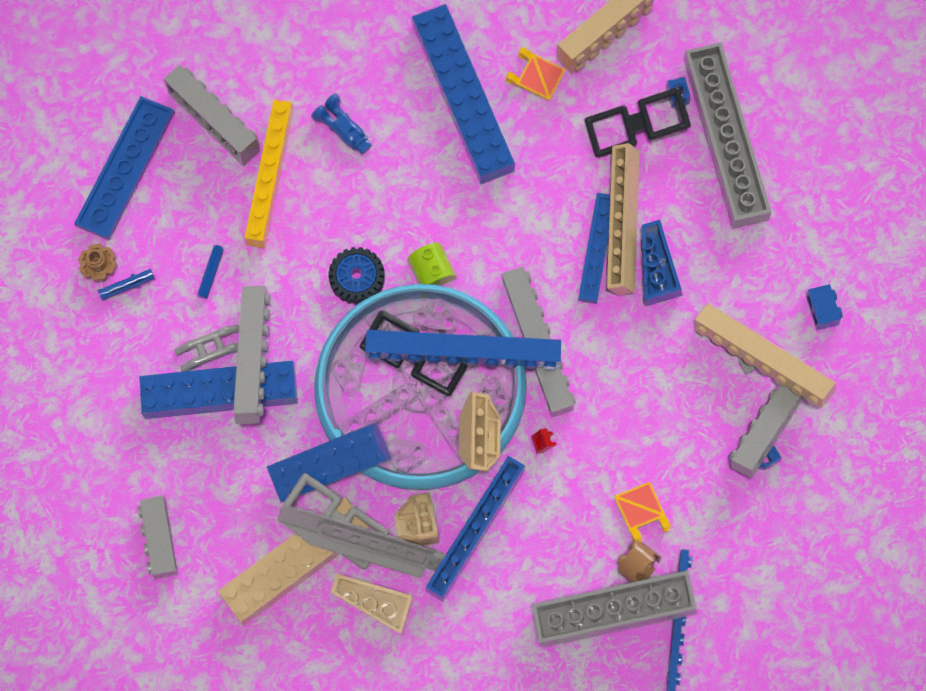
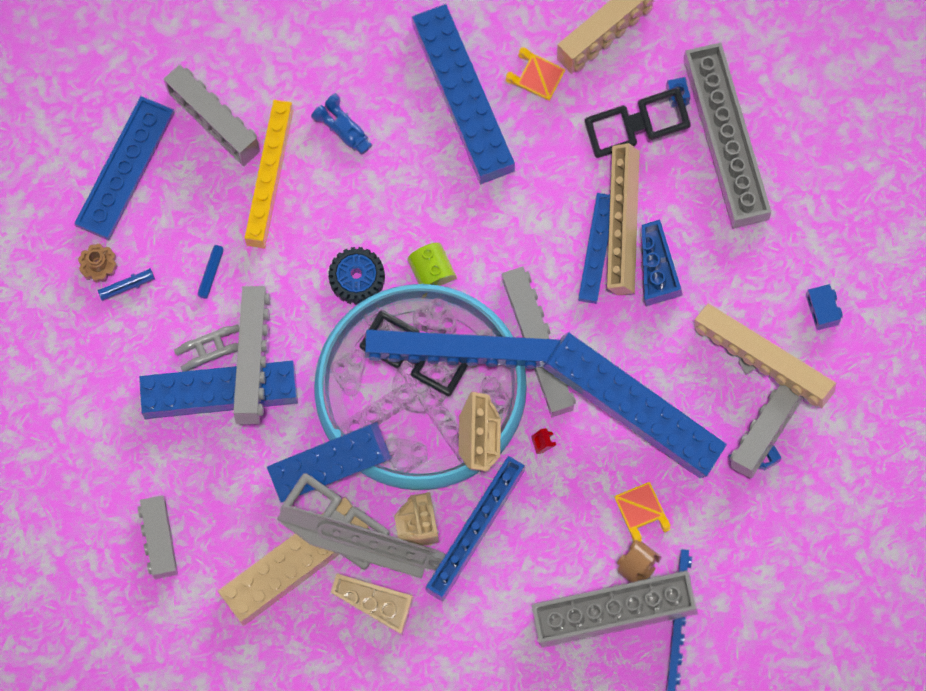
(634, 405): none -> blue brick

